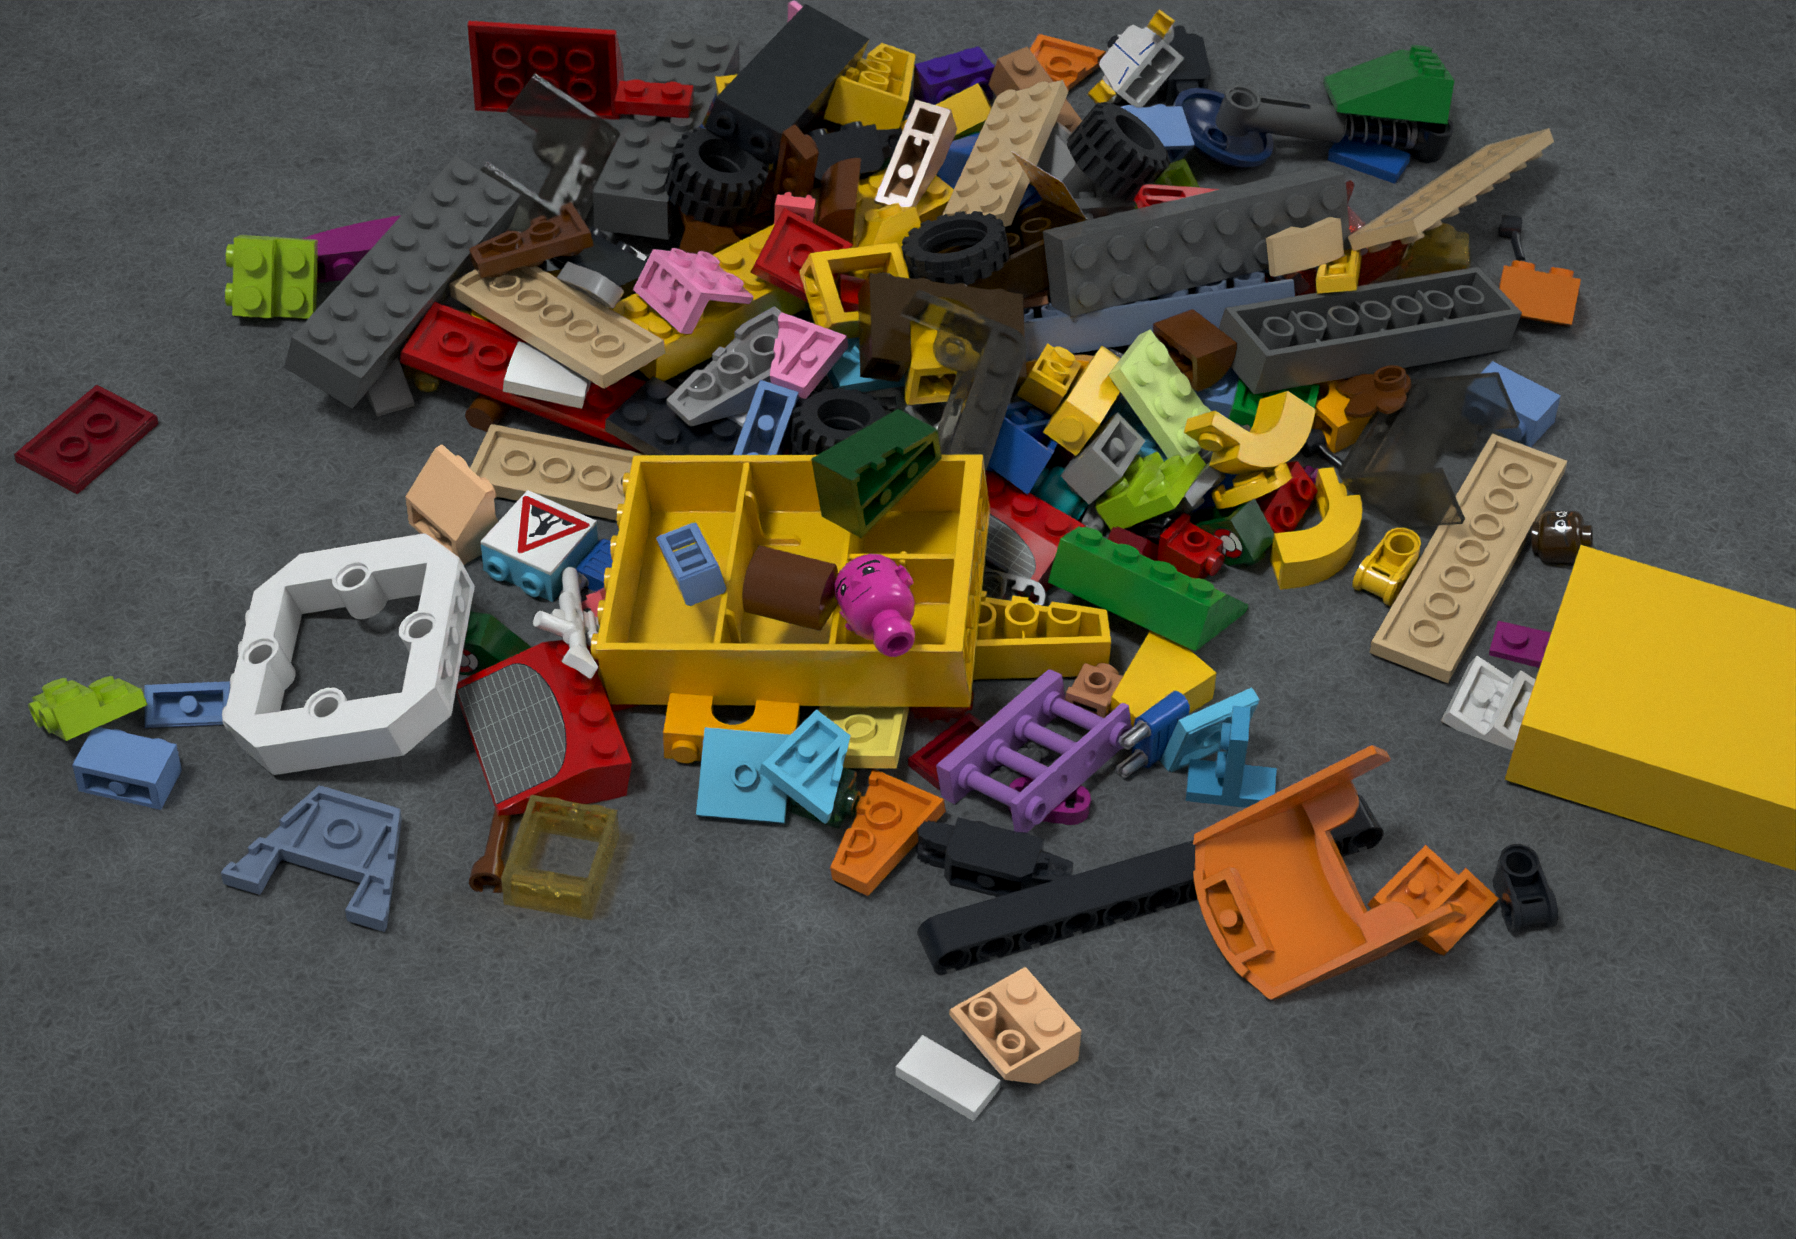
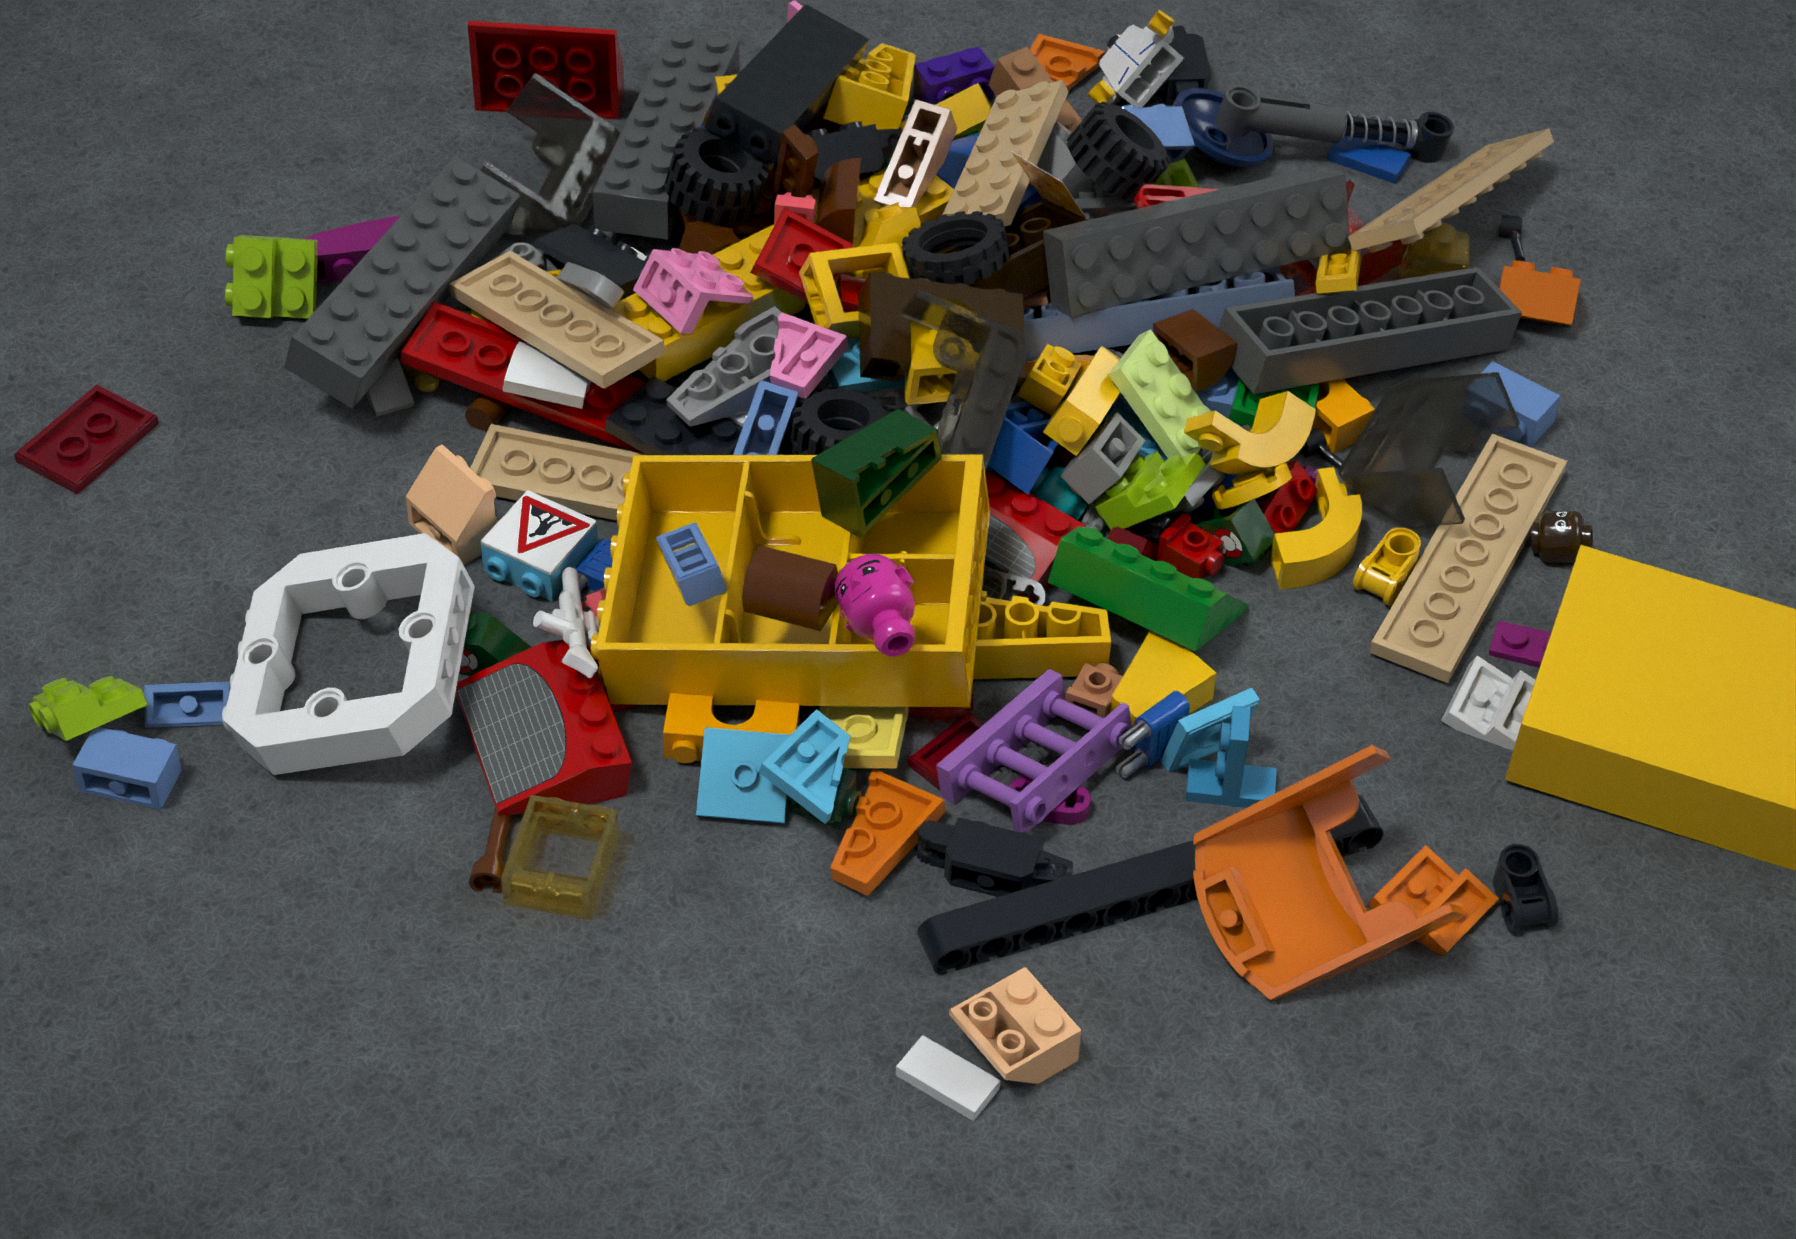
(337, 837): sand blue wing -> none
(542, 241): reddish brown wing -> none
(654, 99): red plate -> none
(1305, 247): tan slope -> none
(1381, 392): reddish brown plate -> none
(1395, 86): green slope -> none

